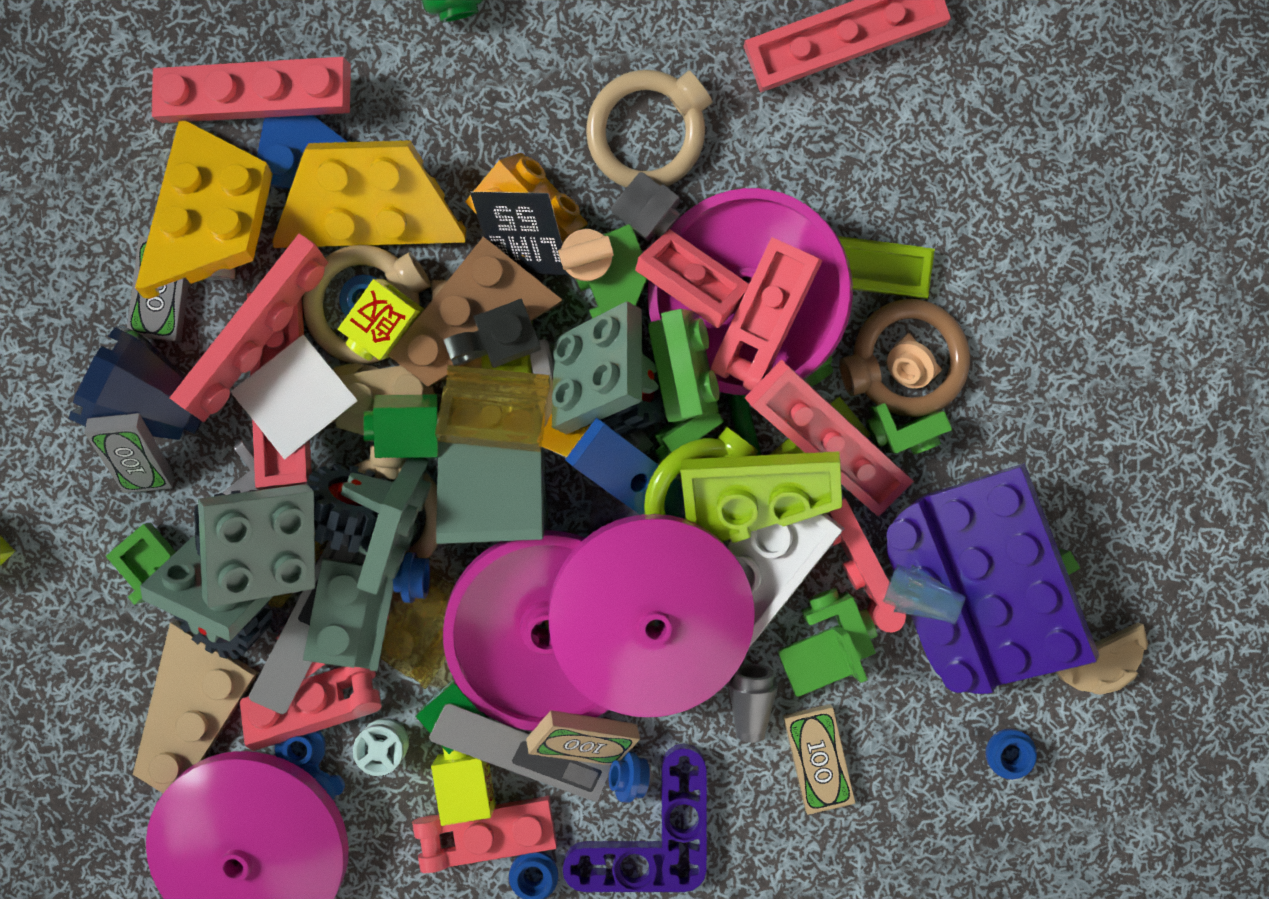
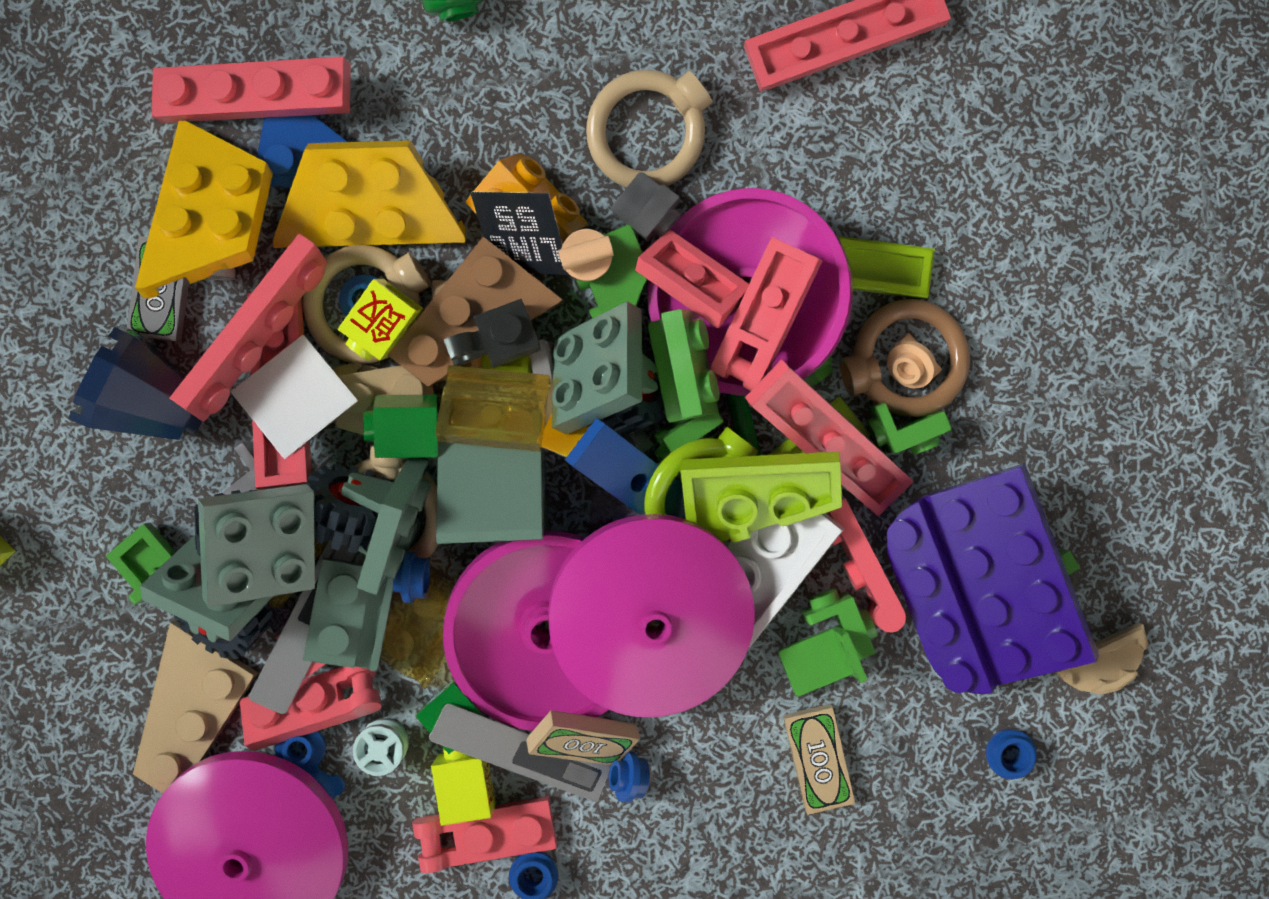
(129, 453): light grey tile -> none
(657, 853): dark purple beam -> none
(752, 700): flat silver cone -> none
(921, 595): clear light blue cone -> none

